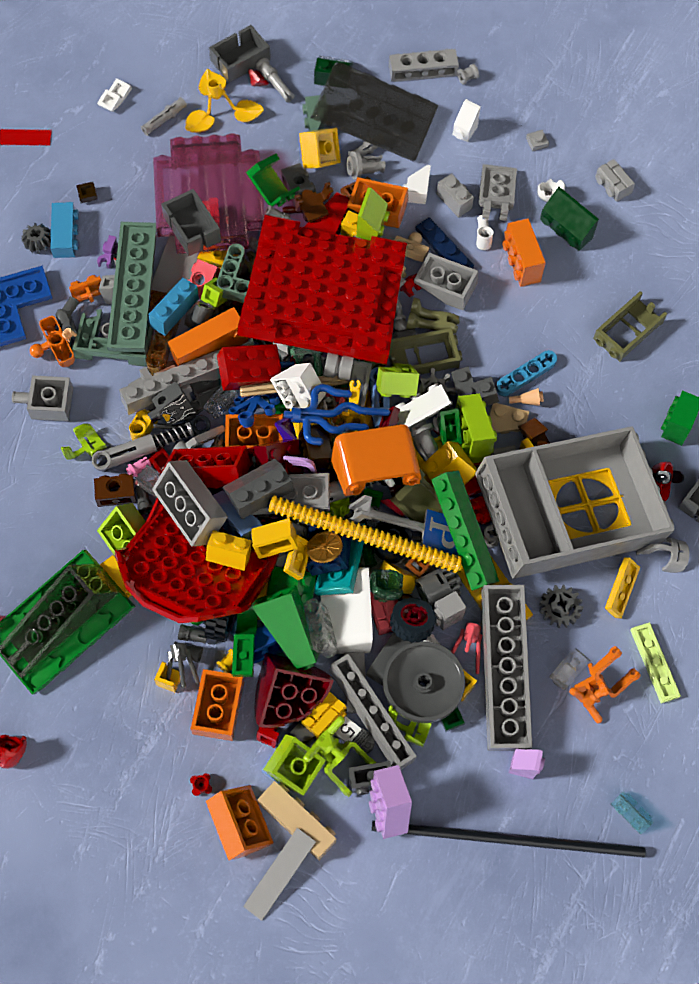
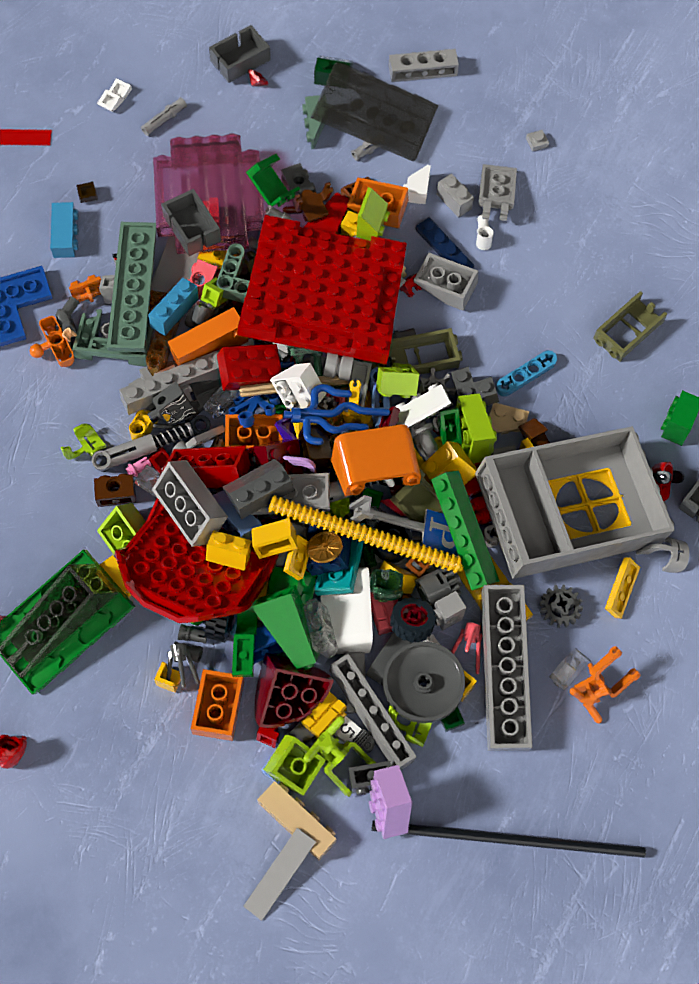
(36, 238): dark grey gear -> none
(48, 398): light grey brick -> none
(109, 247): medium lavender plate -> none
(144, 503): dark grey pin -> none
(196, 780): red plate -> none
(213, 87): yellow plant -> none
(226, 663): yellow bush -> none
(239, 822): orange slope -> none
(270, 74): light grey pin -> none
(320, 148): yellow slope -> none
(361, 165): light grey piece -> none
(400, 323): light grey bar -> none
(414, 248): tan plate -> none
(442, 319): olive piece -> none
(466, 121): white slope -> none
(468, 74): light grey bush -> none
(524, 252): orange brick -> none
(527, 763): lavender slope -> none
(531, 397): light nougat cone -> none
(546, 189): white hair -> none
(569, 219): dark green slope -> none
(614, 180): light grey brick -> none
(639, 819): clear light blue hinge -> none
(655, 663): yellowish green tile -> none

